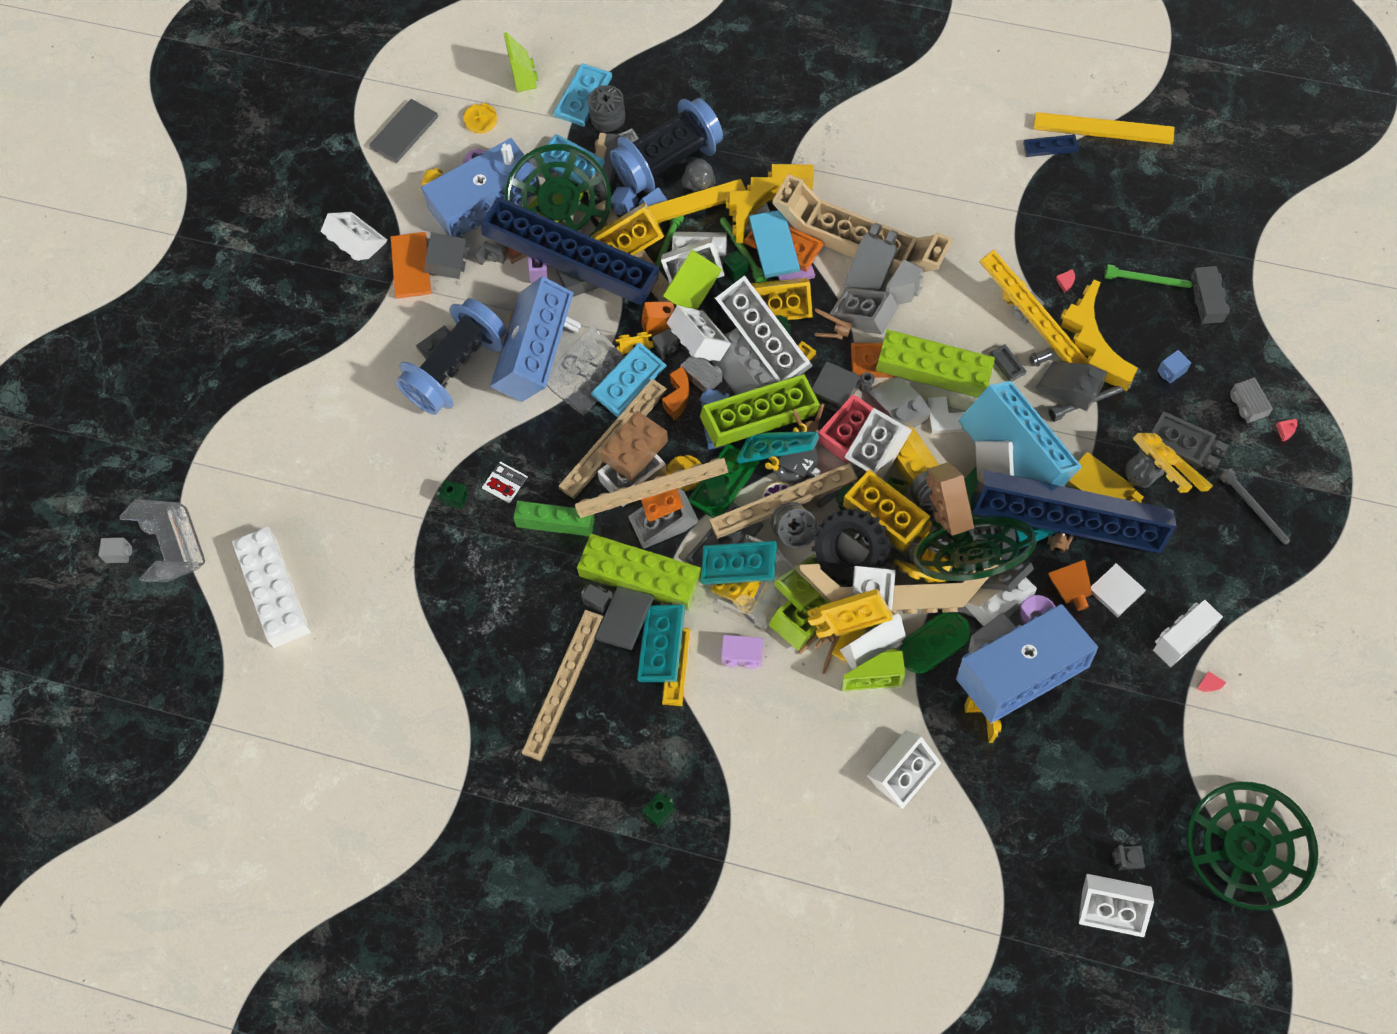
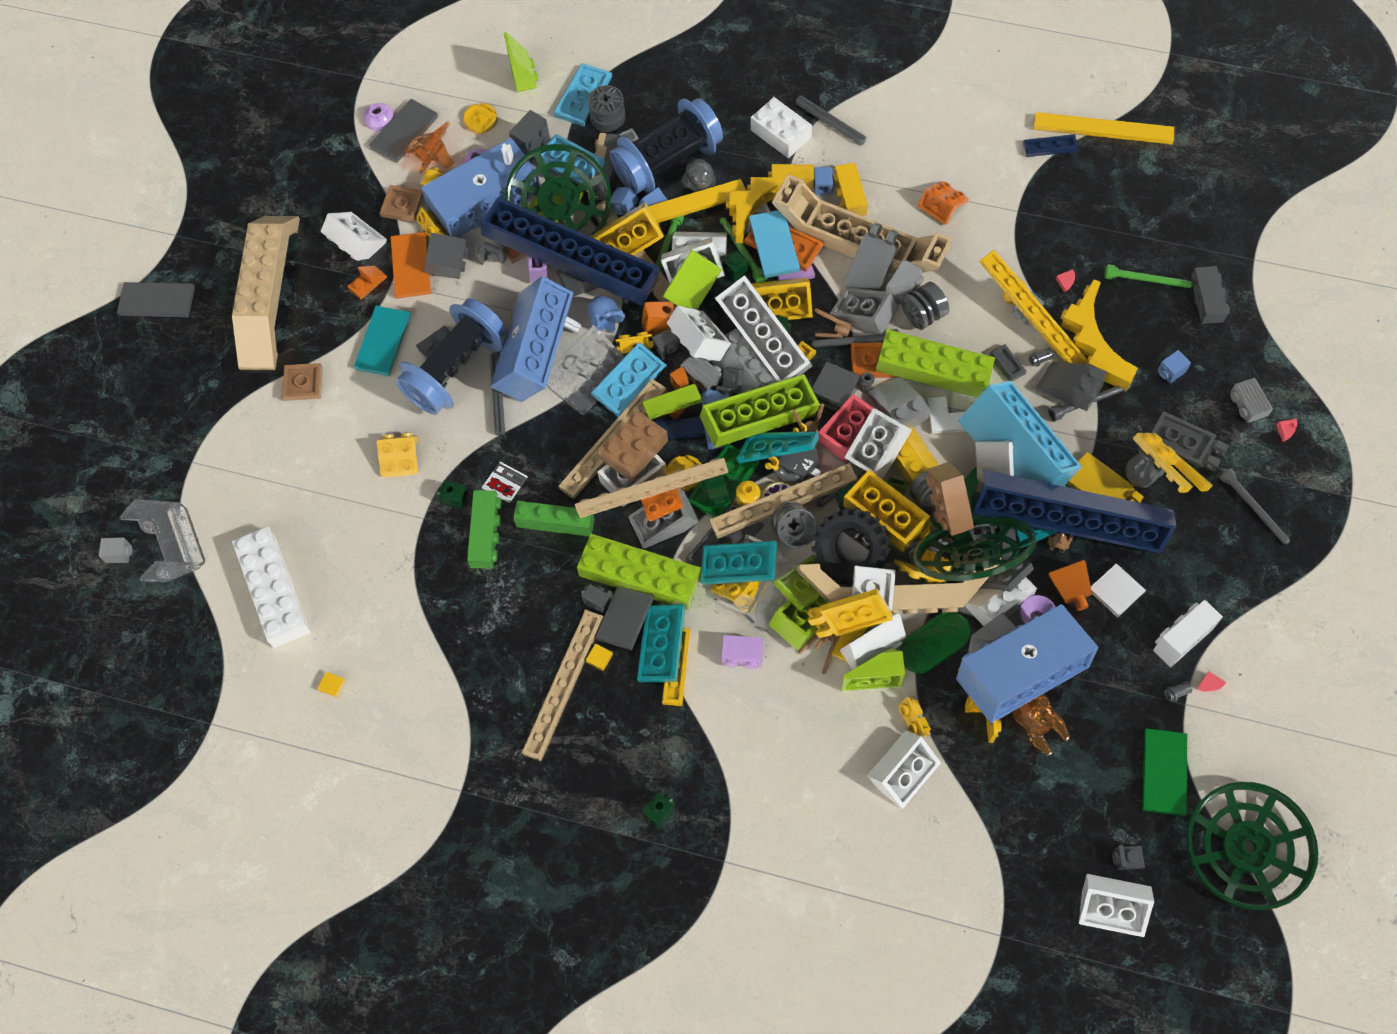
(156, 299): none -> dark grey tile
(260, 290): none -> tan slope
(302, 381): none -> medium nougat plate
(331, 684): none -> yellow tile
(369, 279): none -> orange slope
(378, 121): none -> lavender piece
(382, 340): none -> teal tile
(397, 454): none -> yellow bracket
(401, 203): none -> medium nougat plate
(428, 222): none -> yellow hinge
(430, 148): none -> clear orange piece
(483, 529): none -> bright green brick
(497, 397): none -> dark grey axle
(530, 132): none -> dark grey brick
(599, 657): none -> yellow tile
(604, 313): none -> medium blue hair
(672, 401): none -> lime tile
(683, 428): none -> dark blue tile
(732, 381): none -> dark grey bracket
(747, 493): none -> yellow head
(781, 127): none -> white brick
(823, 180): none -> medium blue brick
(831, 120): none -> dark grey axle
(848, 340): none -> dark grey piece
(850, 188): none -> yellow brick
(910, 711): none -> yellow hinge
(925, 305): none -> dark grey wheel
(941, 201): none -> orange bracket
(1039, 718): none -> clear orange piece
(1165, 772): none -> green tile
(1177, 691): none -> dark grey pin

